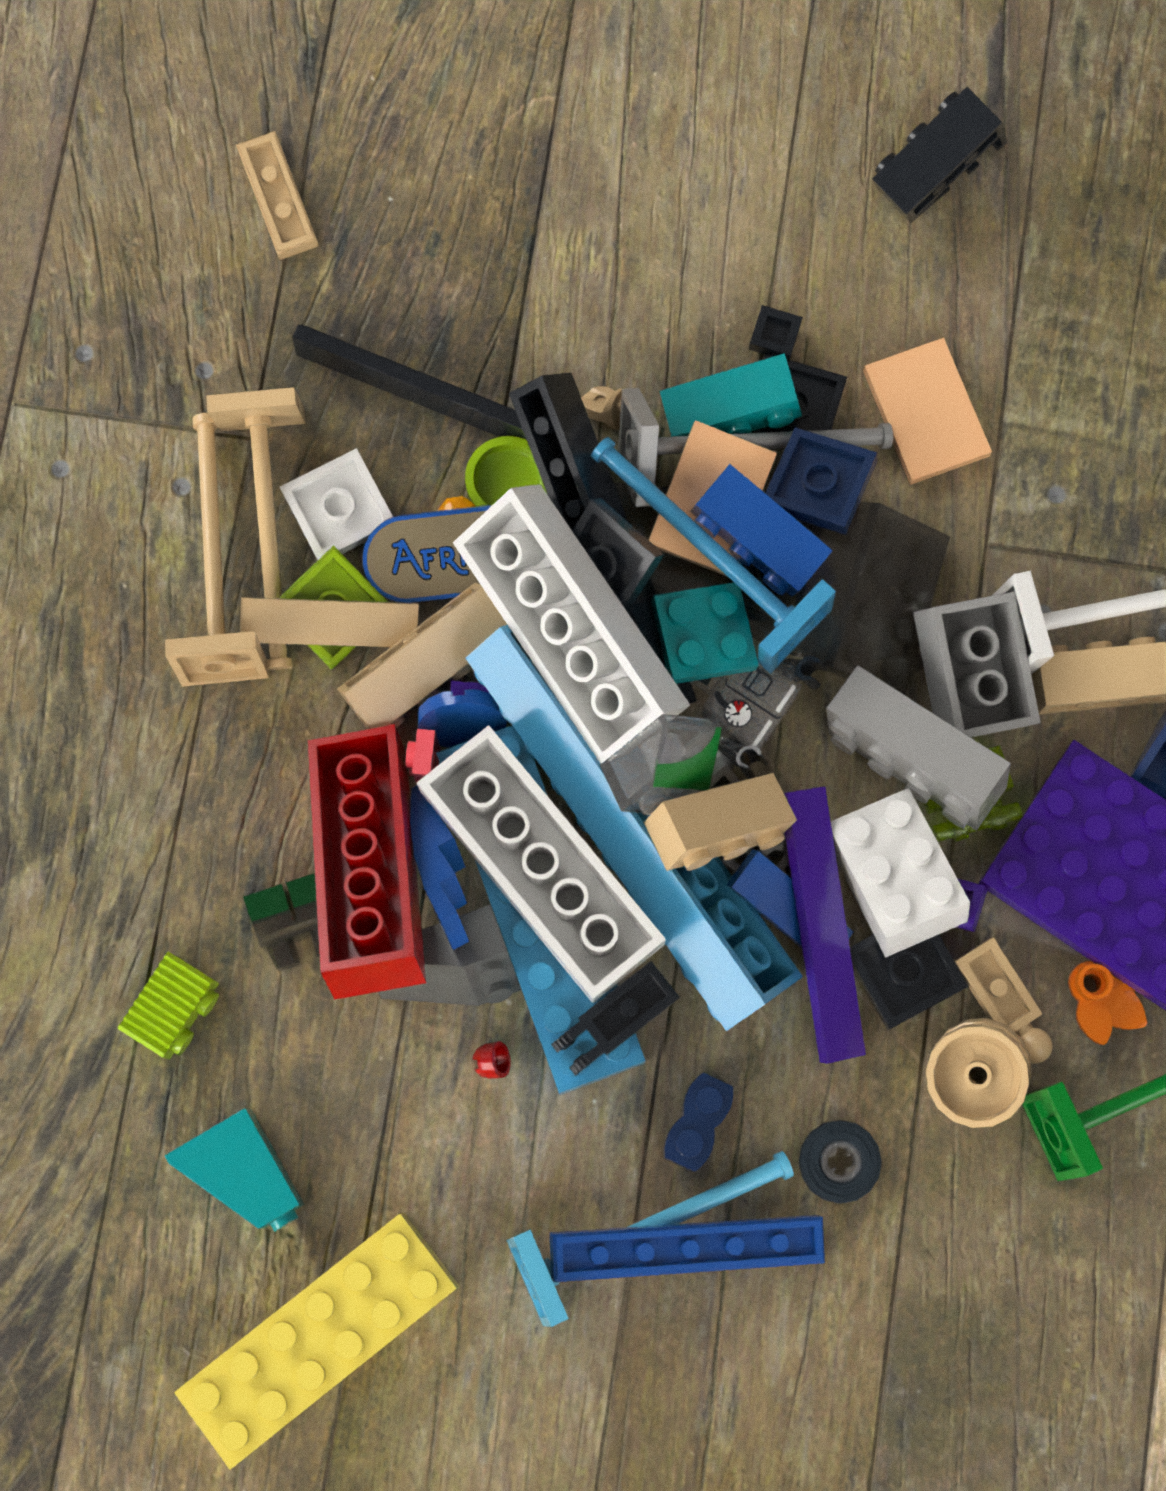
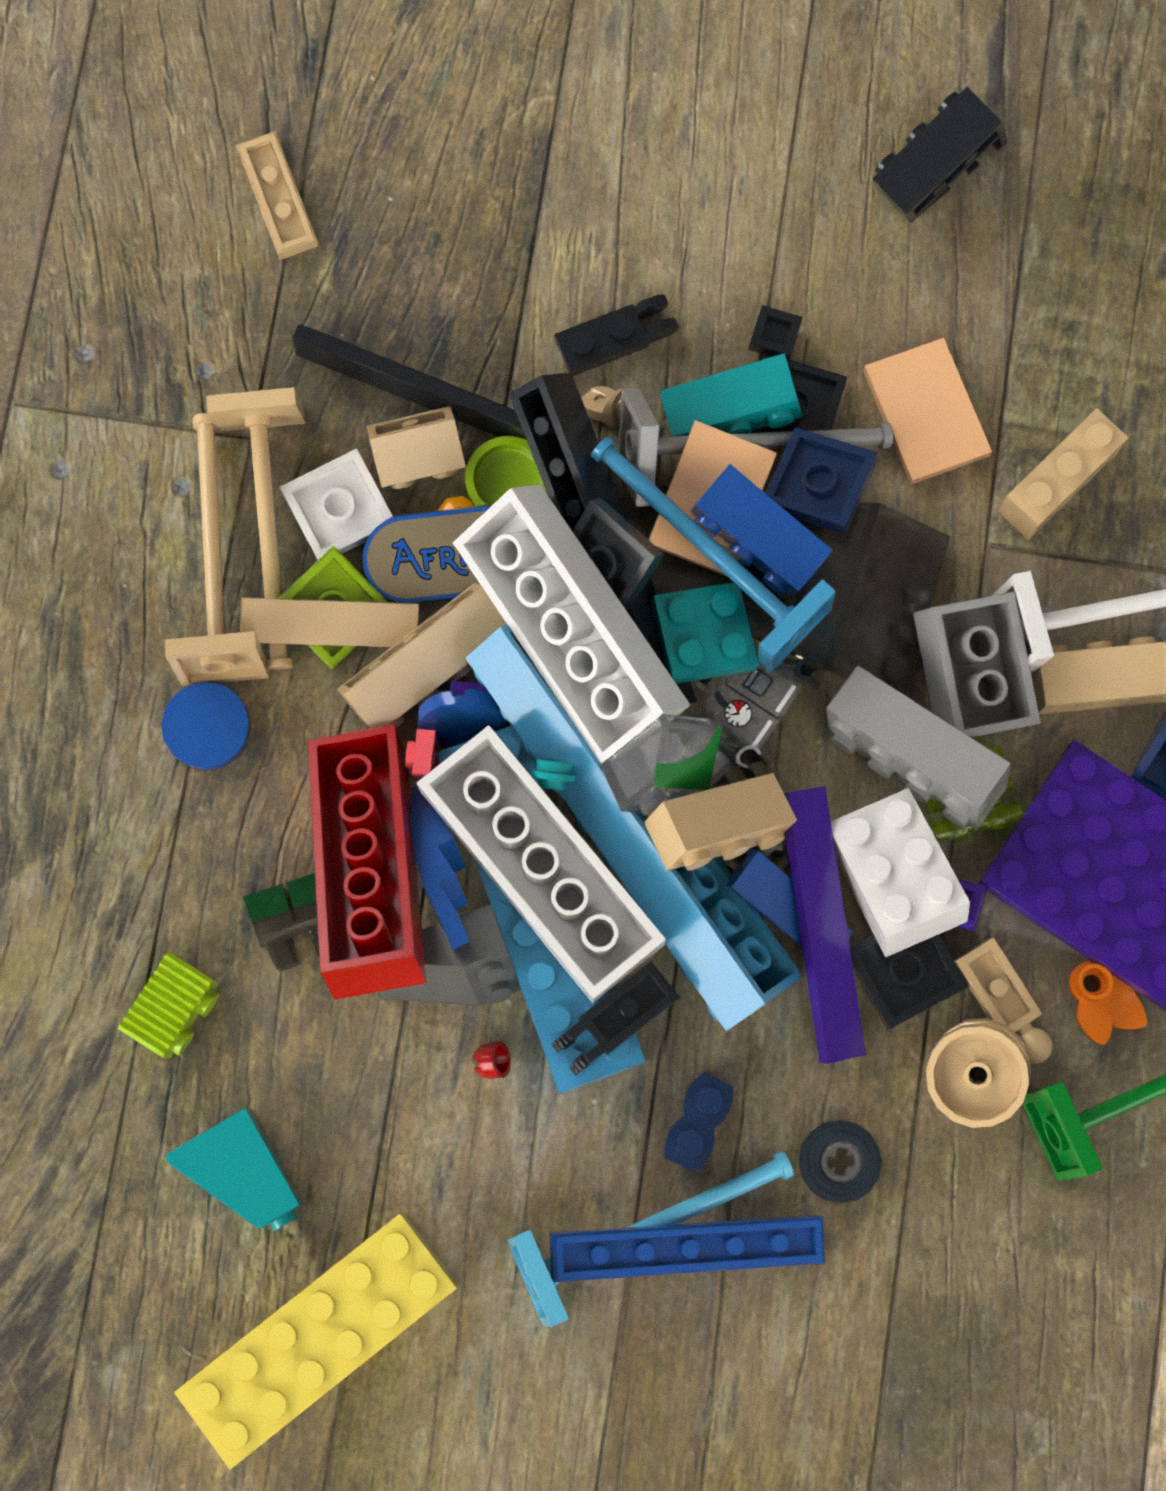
(206, 726): none -> blue tile
(416, 448): none -> tan brick
(553, 773): none -> teal plate
(613, 335): none -> black hinge
(1062, 474): none -> tan brick

